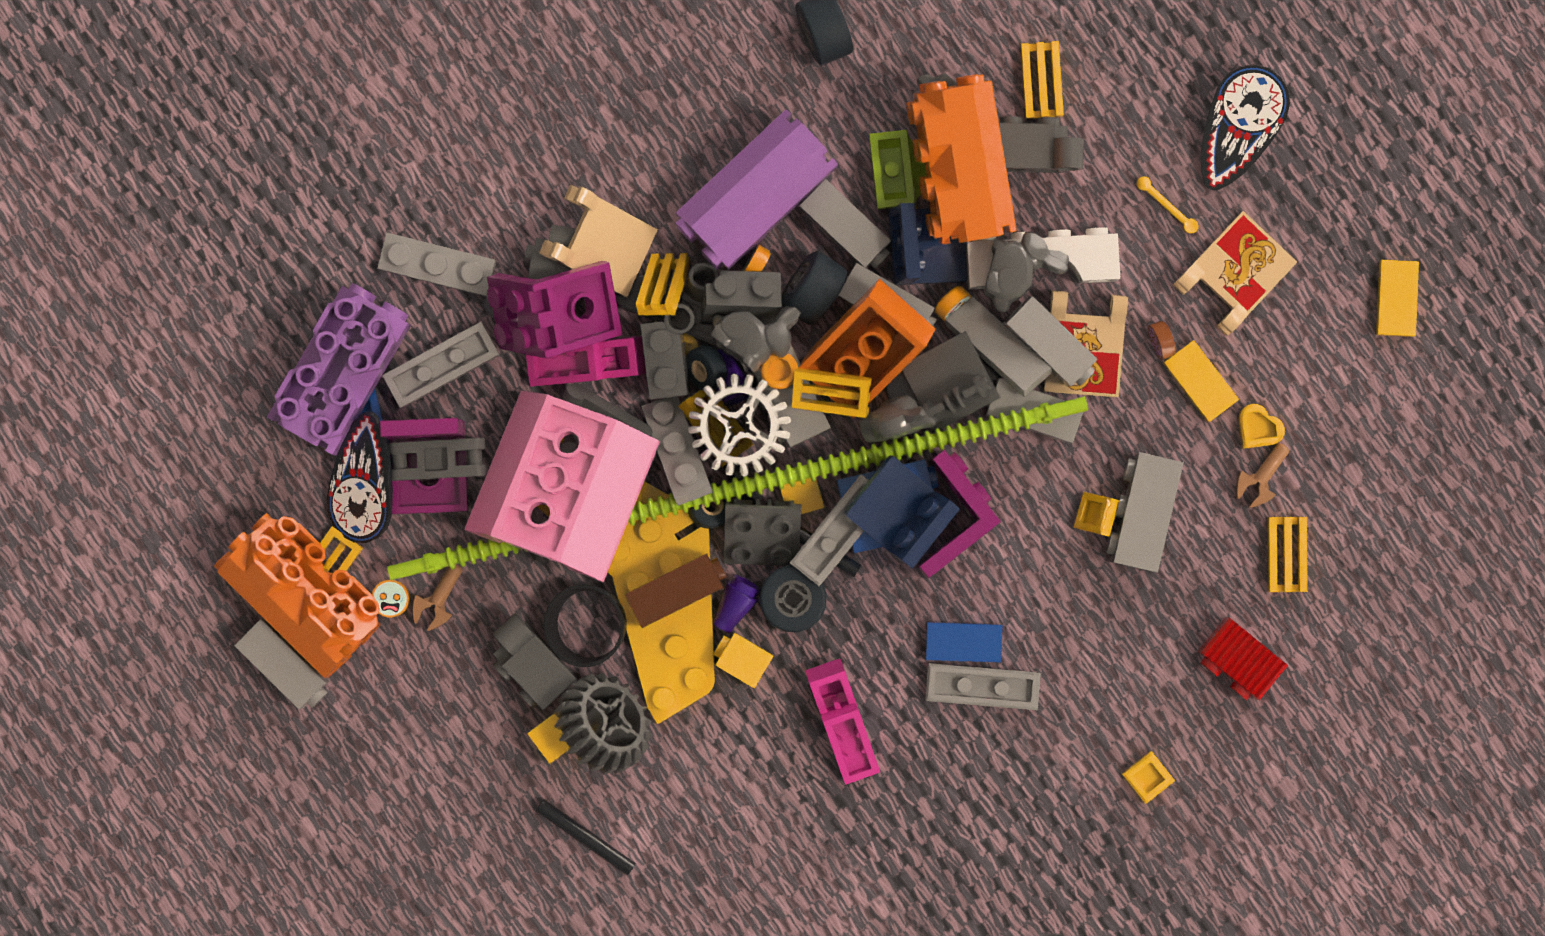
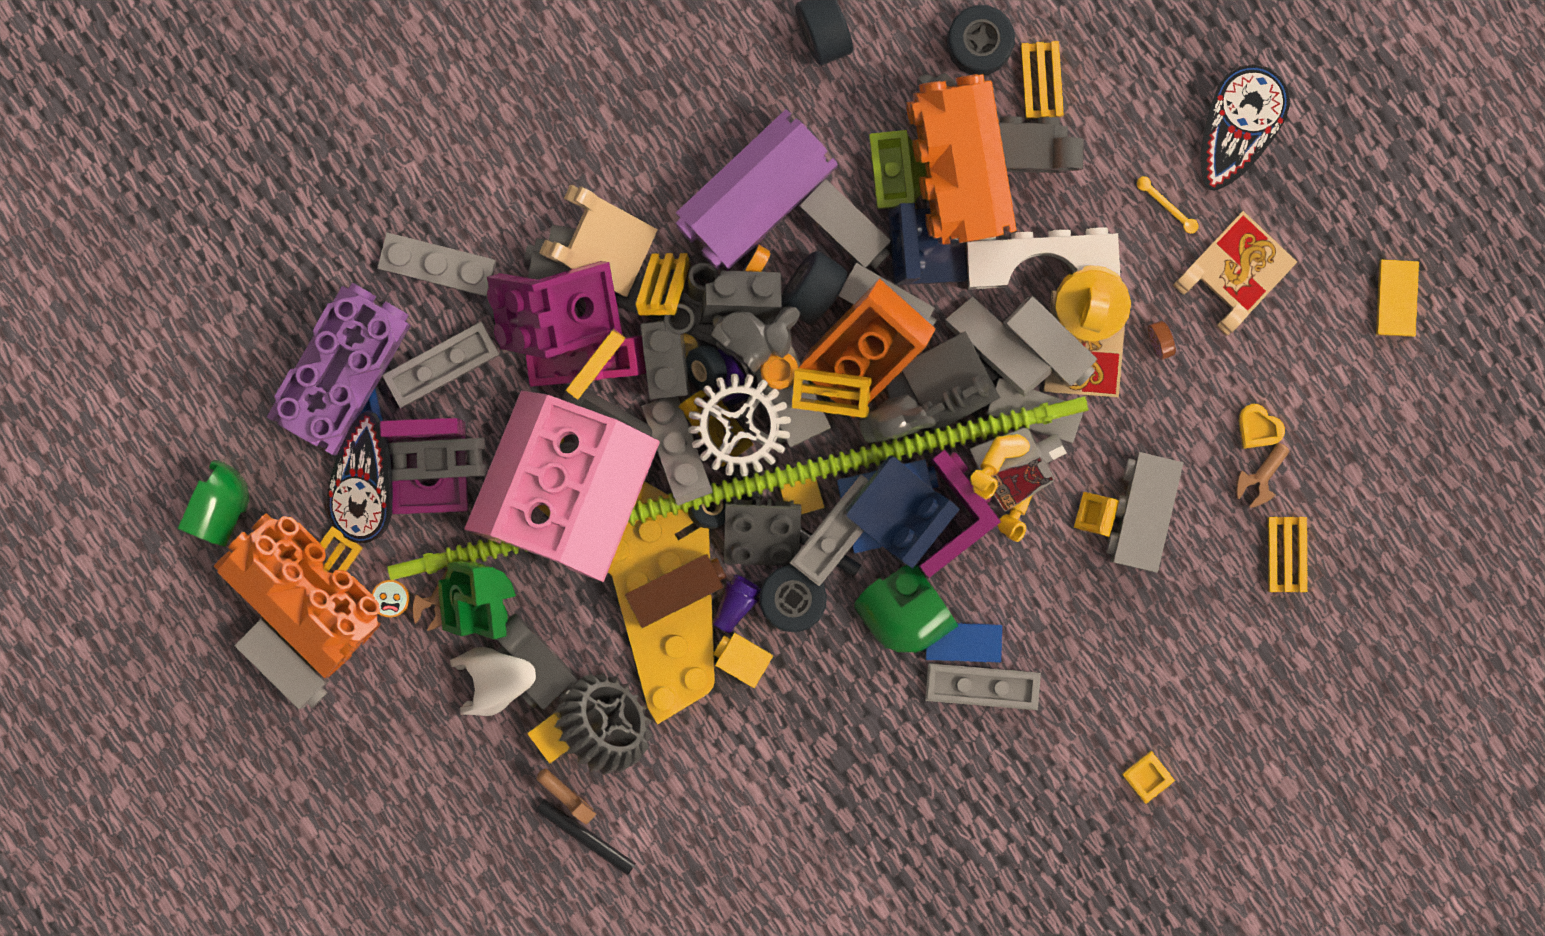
(216, 505): none -> green brick
(473, 600): none -> green brick
(496, 679): none -> white animal
(552, 633): black tyre -> none
(569, 798): none -> medium nougat bar
(595, 364): none -> yellow tile
(842, 721): dark pink slope -> none
(905, 611): none -> green brick
(951, 302): light orange tile -> none
(986, 28): none -> black wheel
(1013, 471): none -> torso
(1015, 266): dark grey animal -> none
(1093, 303): none -> yellow tile
(1201, 381): yellow tile -> none
(1241, 659): red brick -> none

